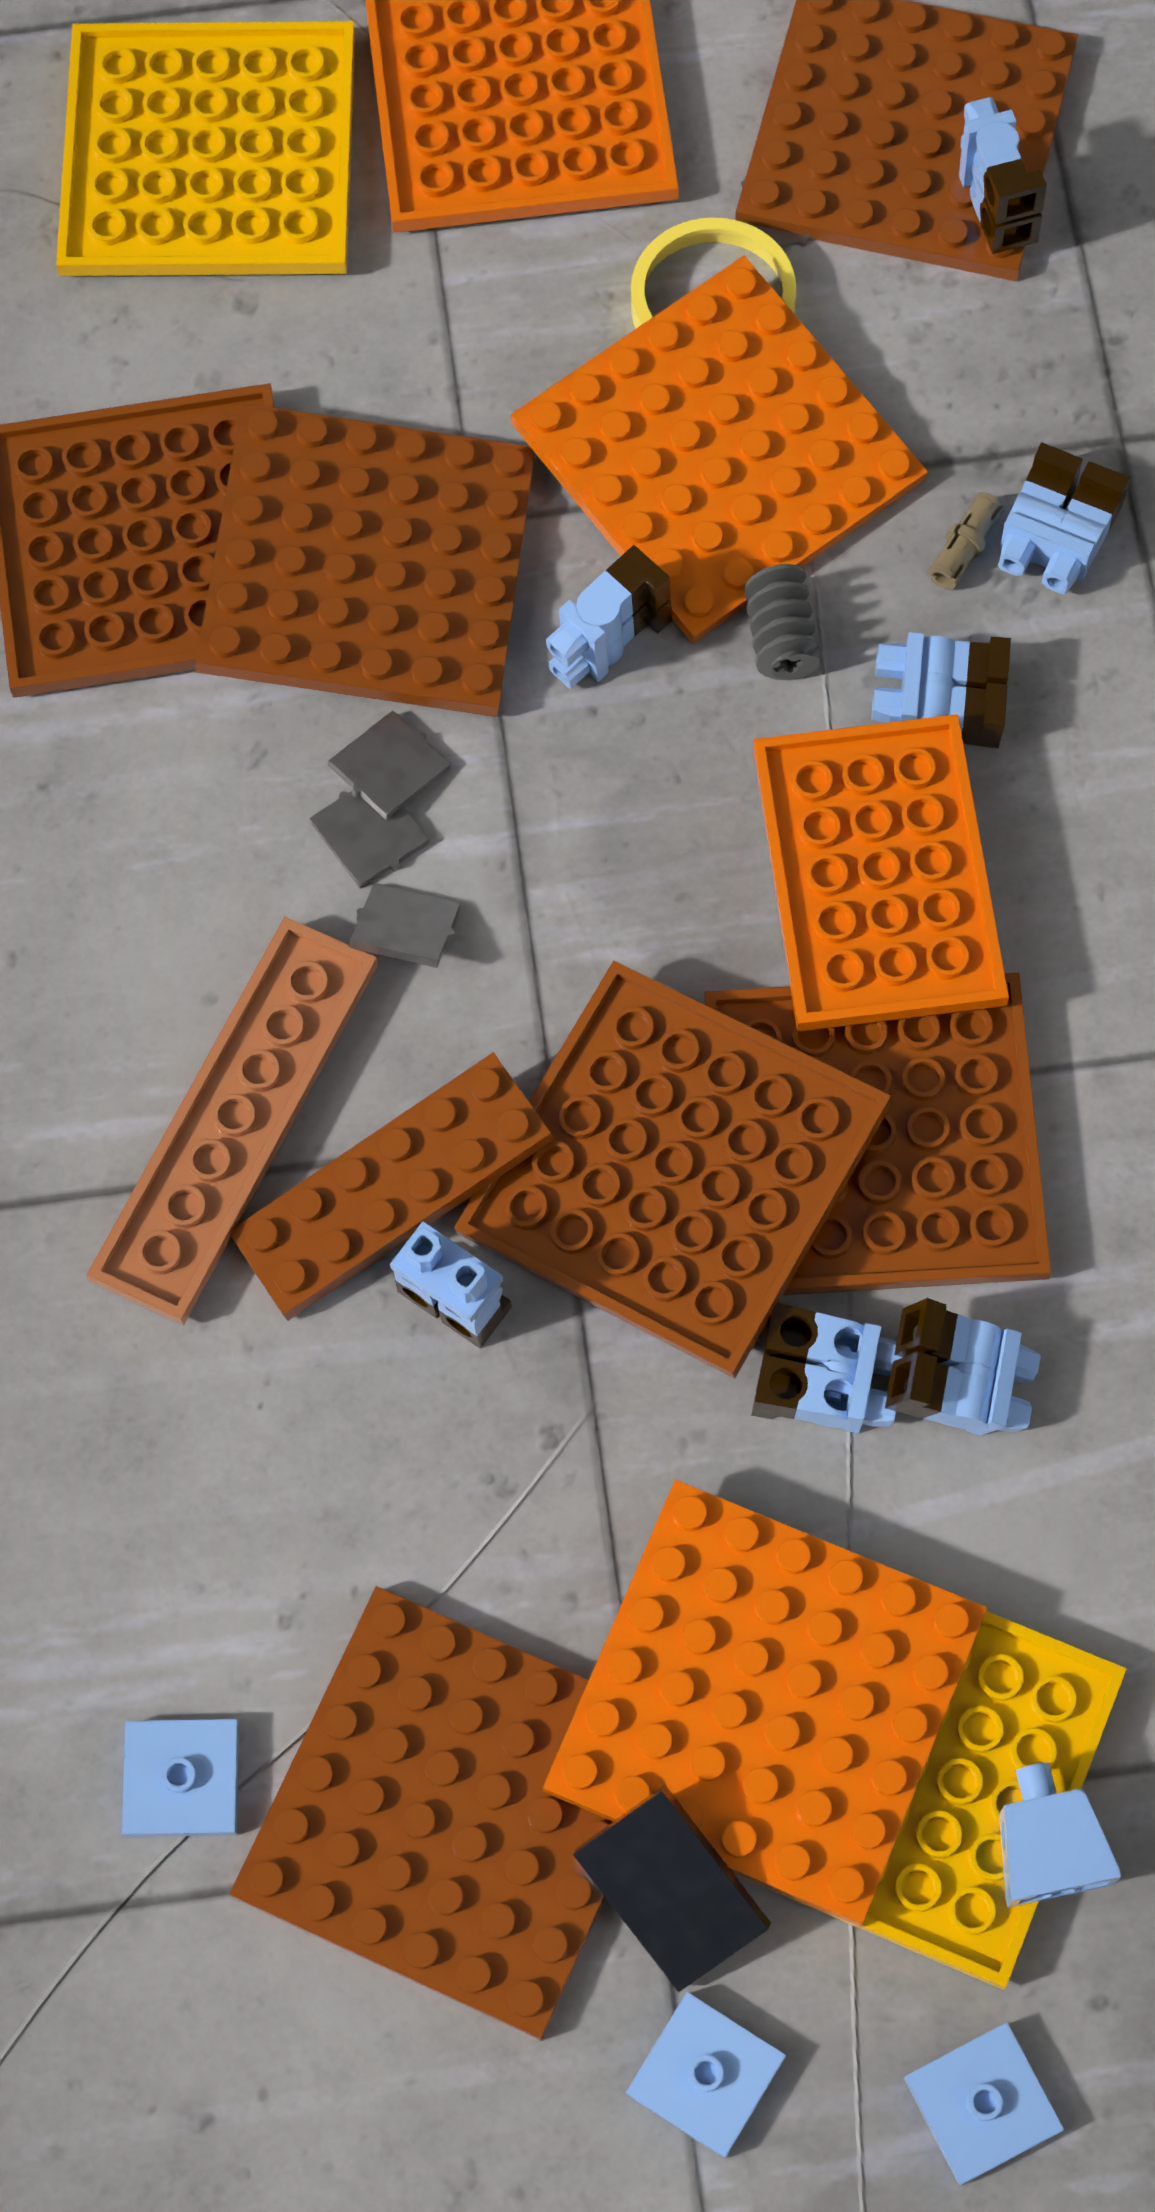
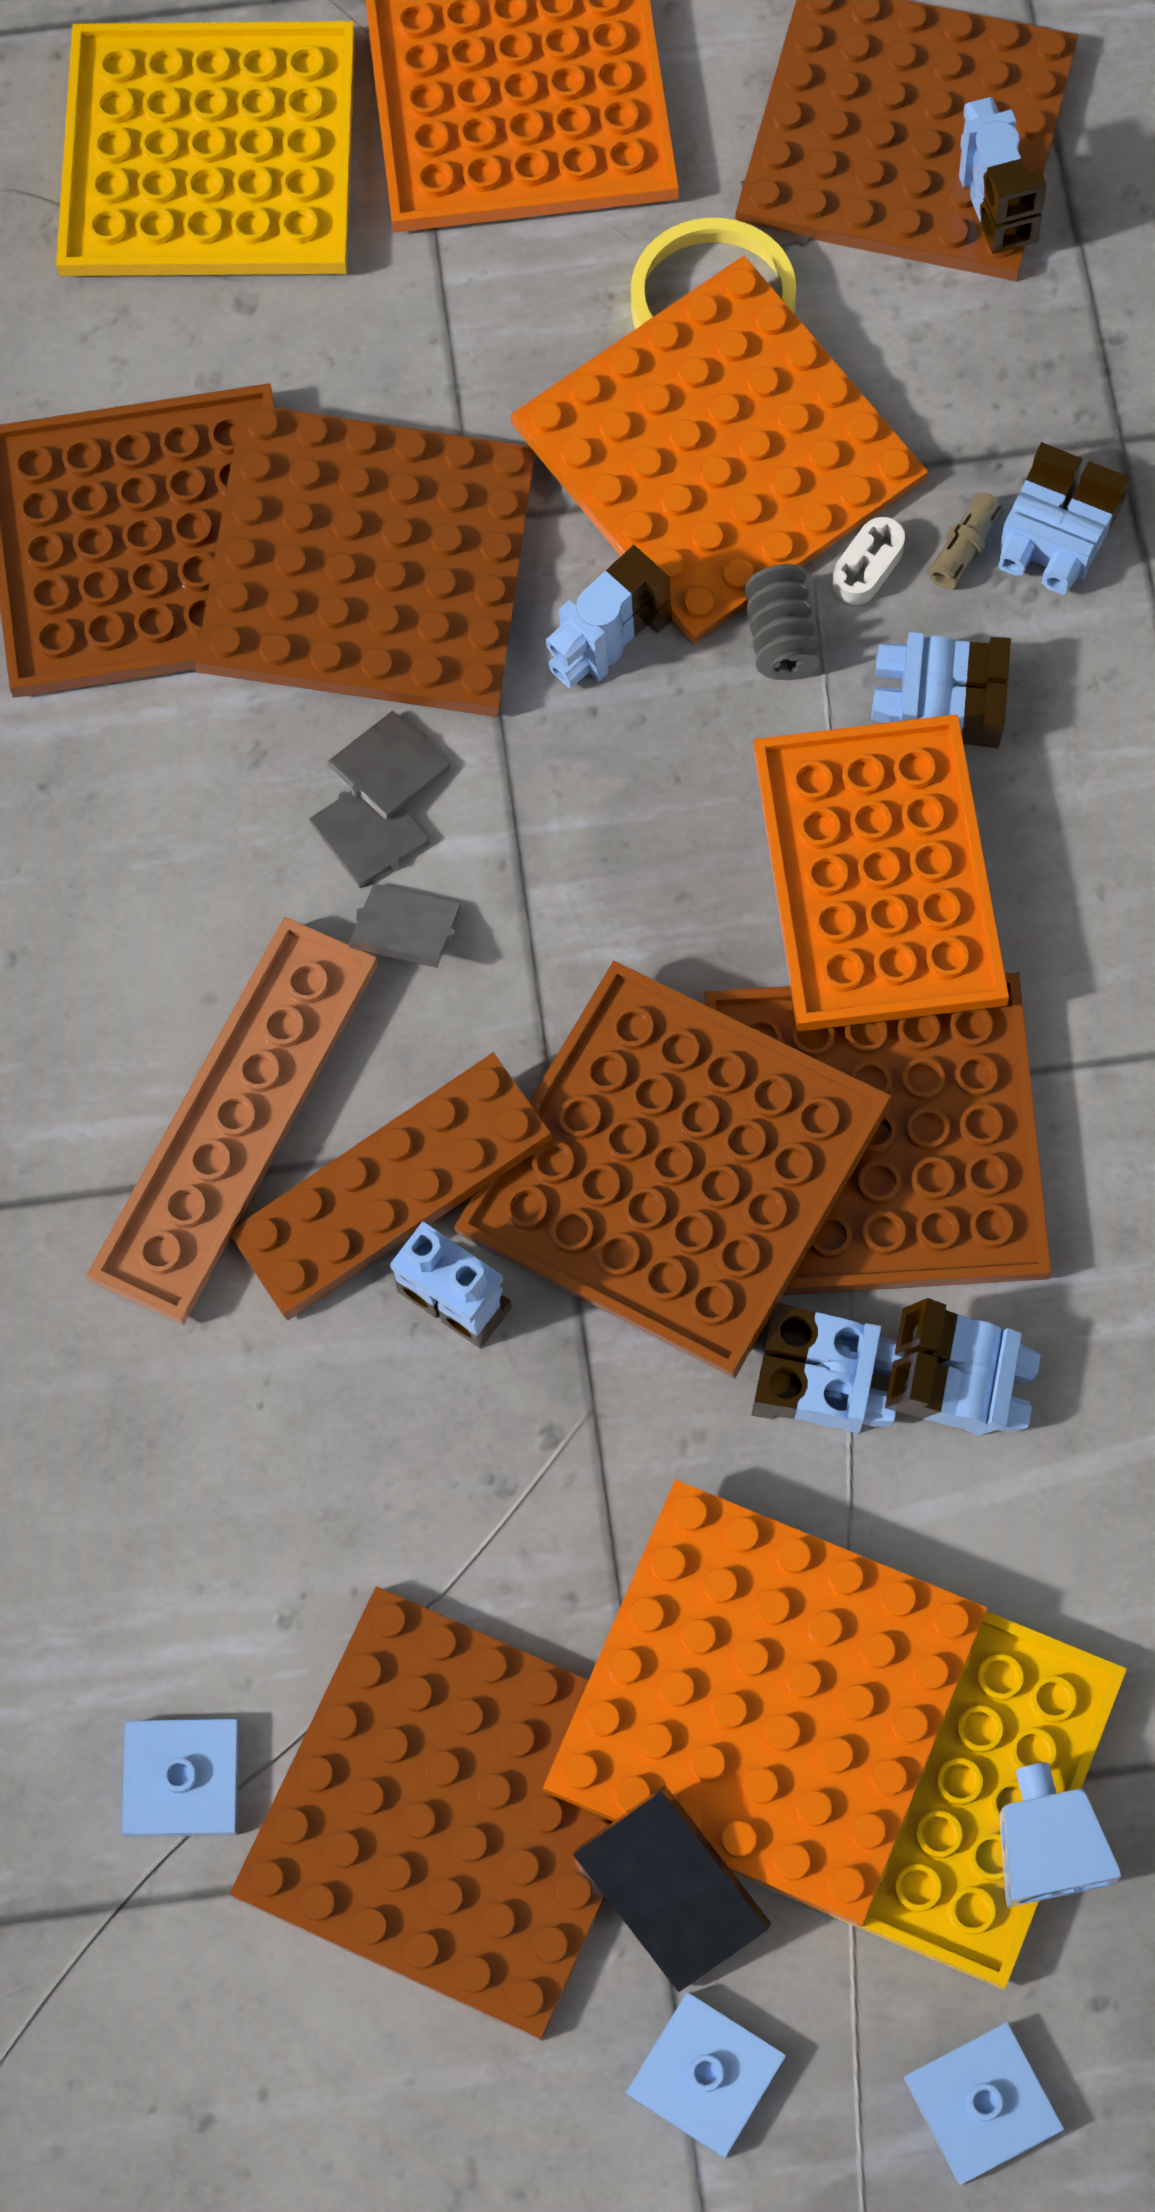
(860, 555): none -> white beam

